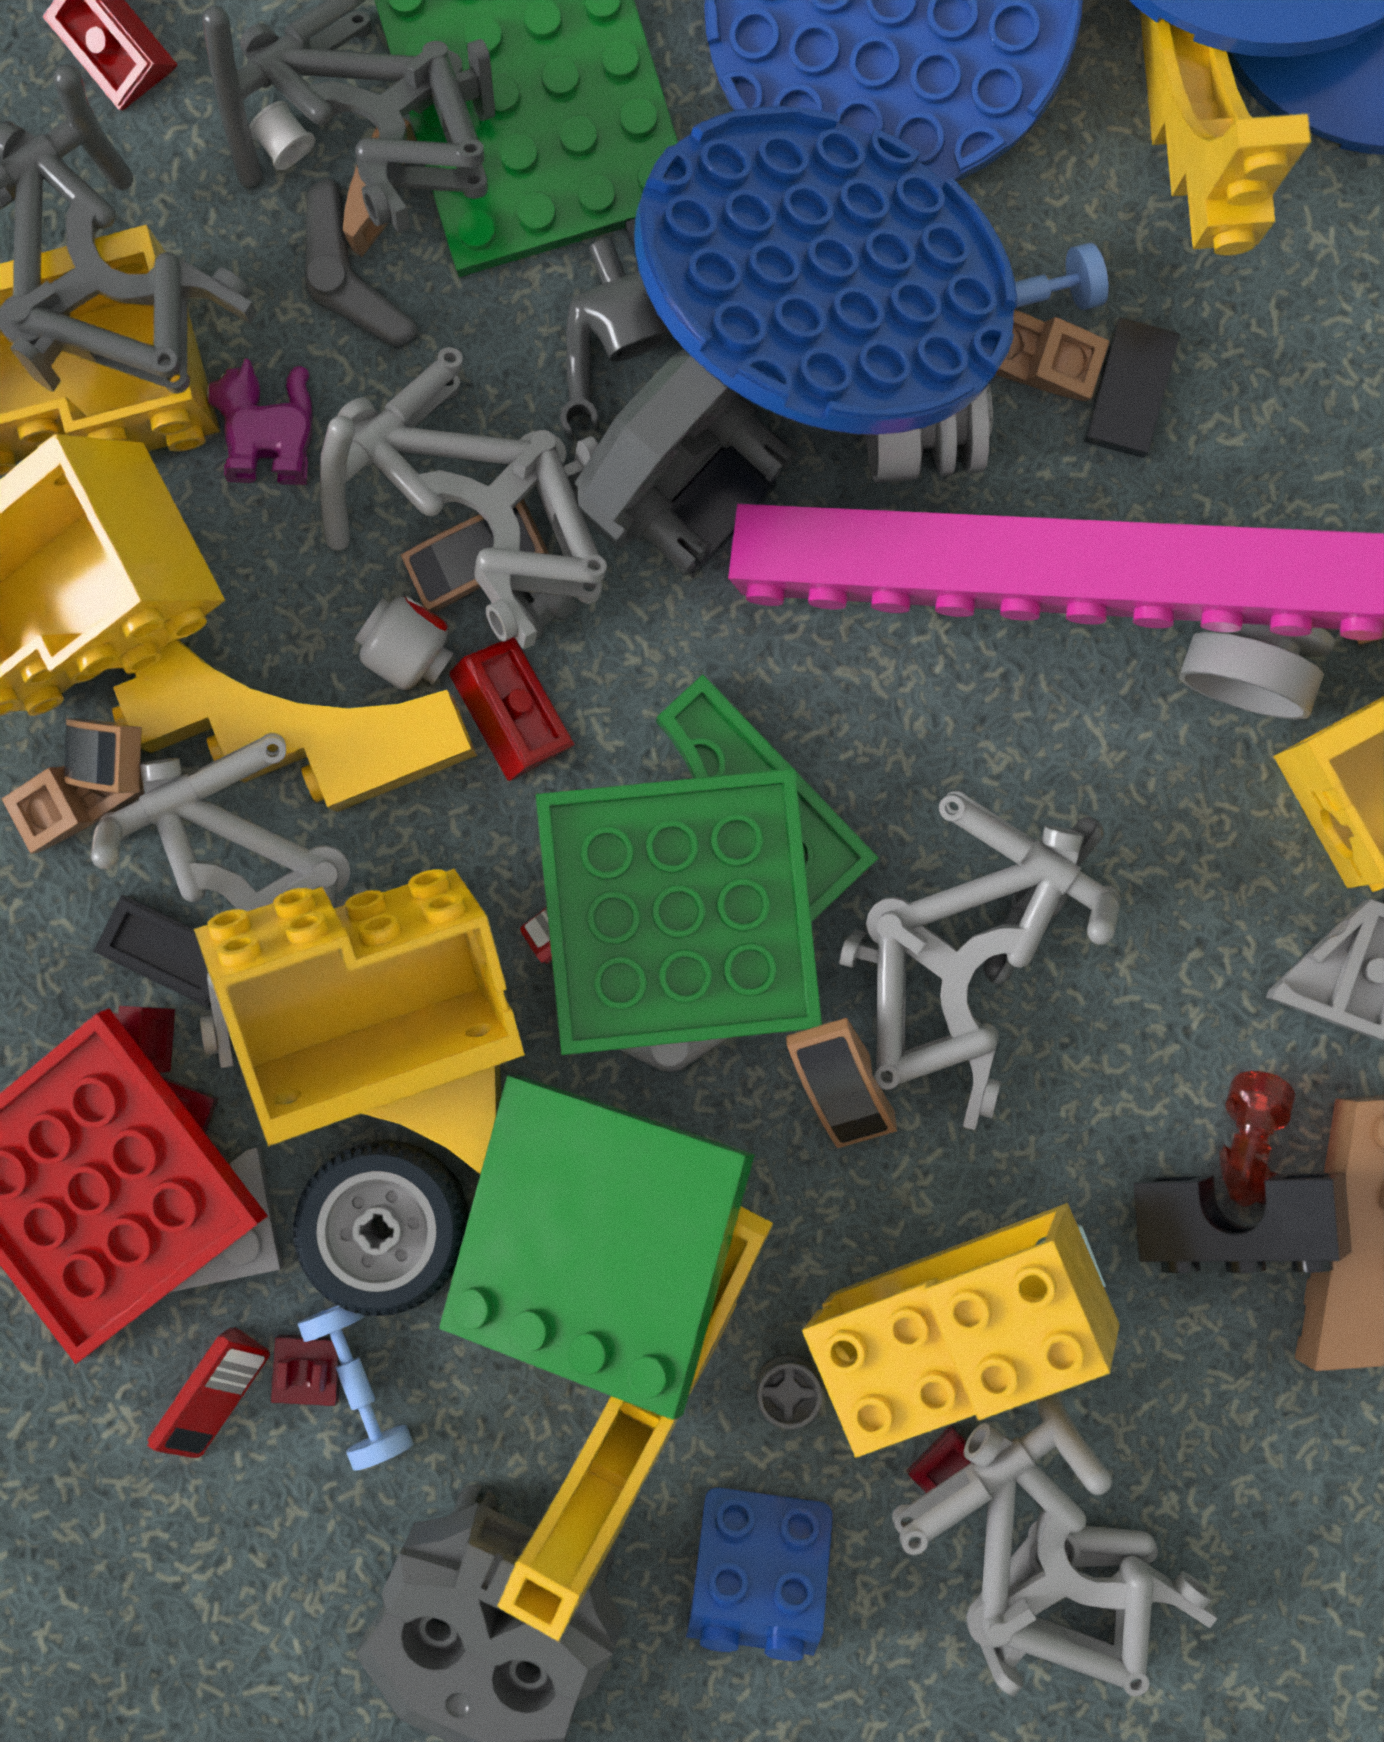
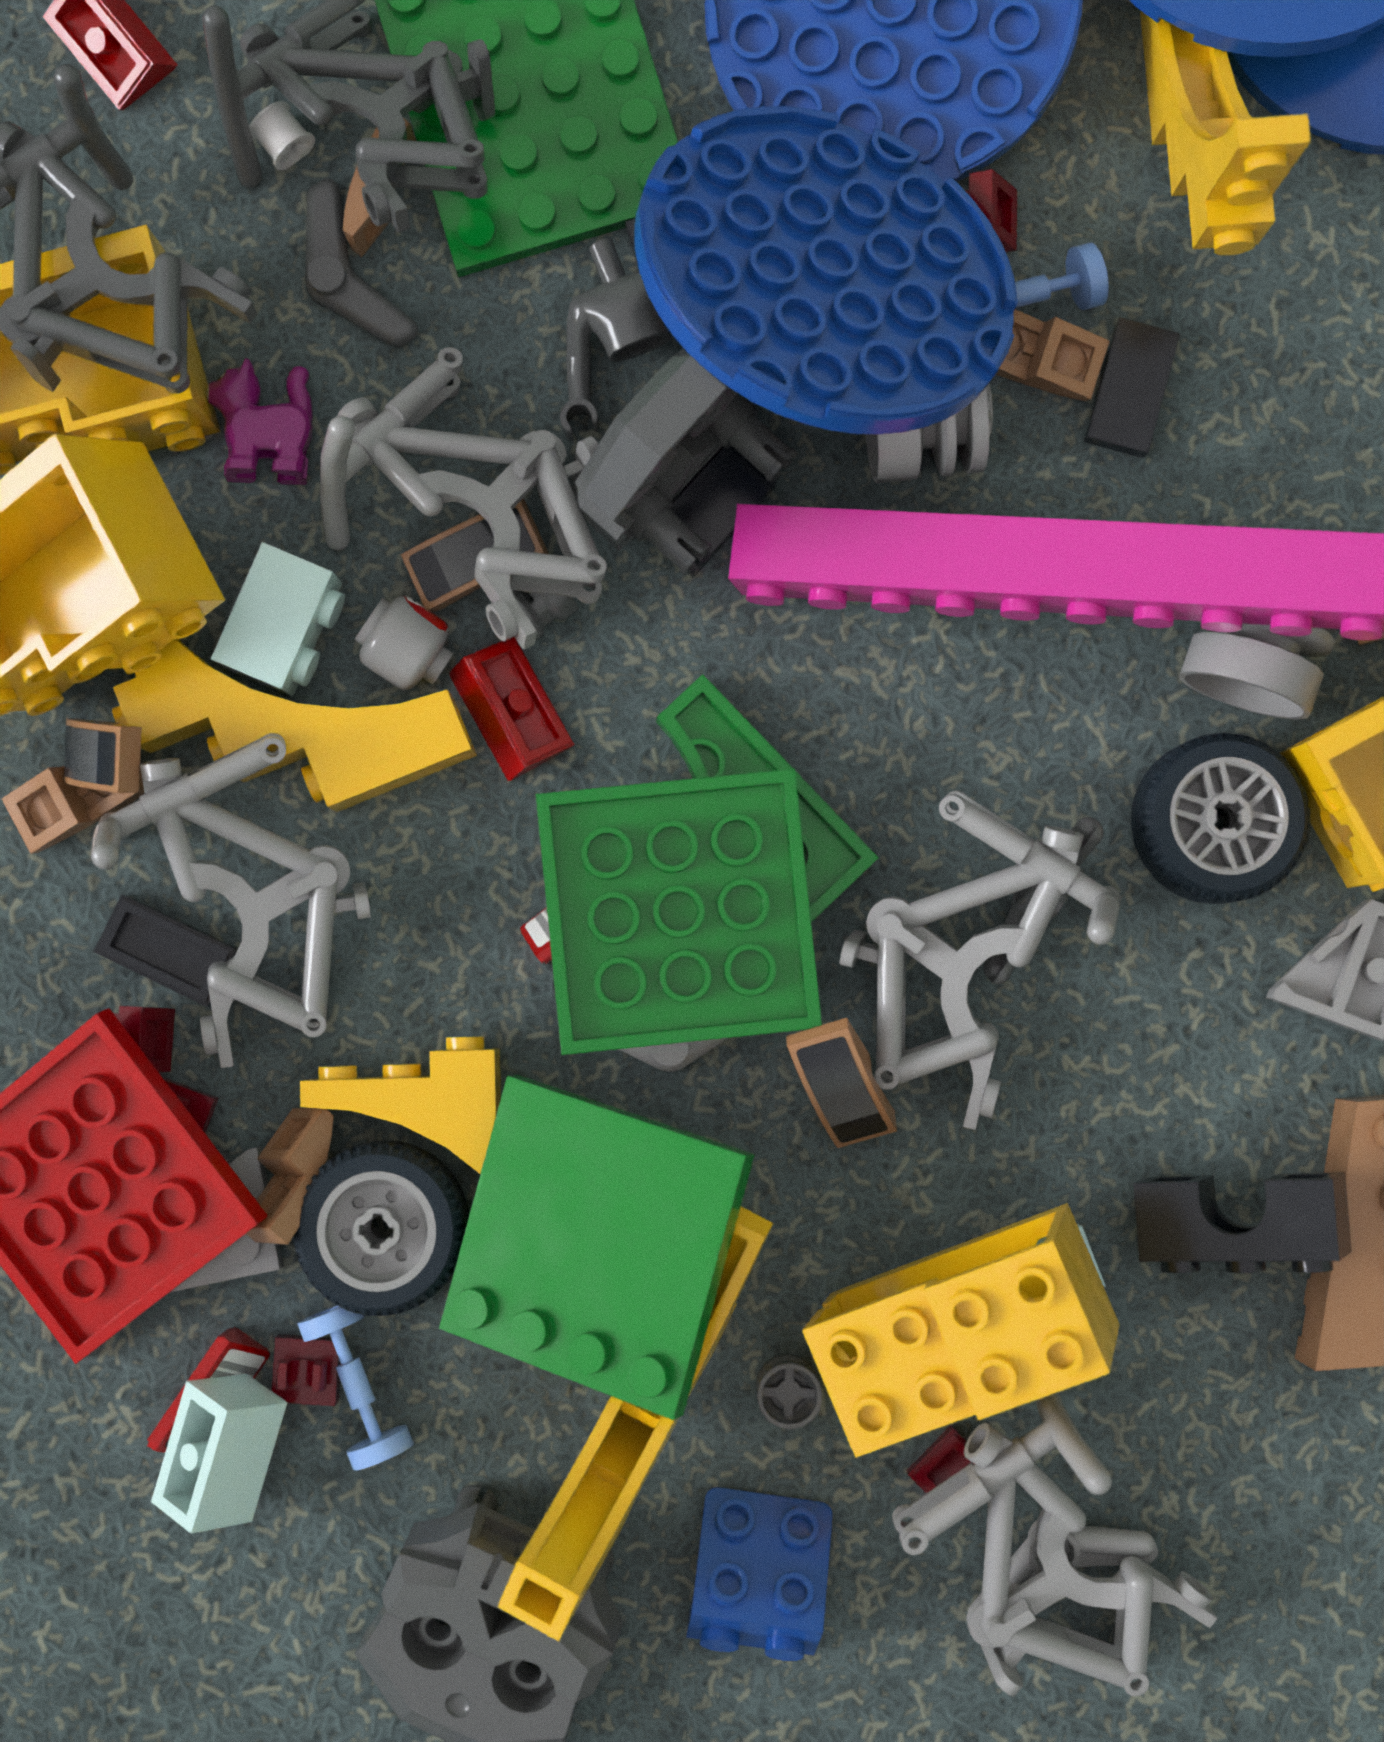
(218, 1452): none -> light aqua brick
(279, 620): none -> light aqua brick
(293, 1157): none -> medium nougat slope
(358, 998): yellow piece -> none
(998, 203): none -> dark red tile
(1259, 1106): clear red arm -> none
(1261, 828): none -> wheel

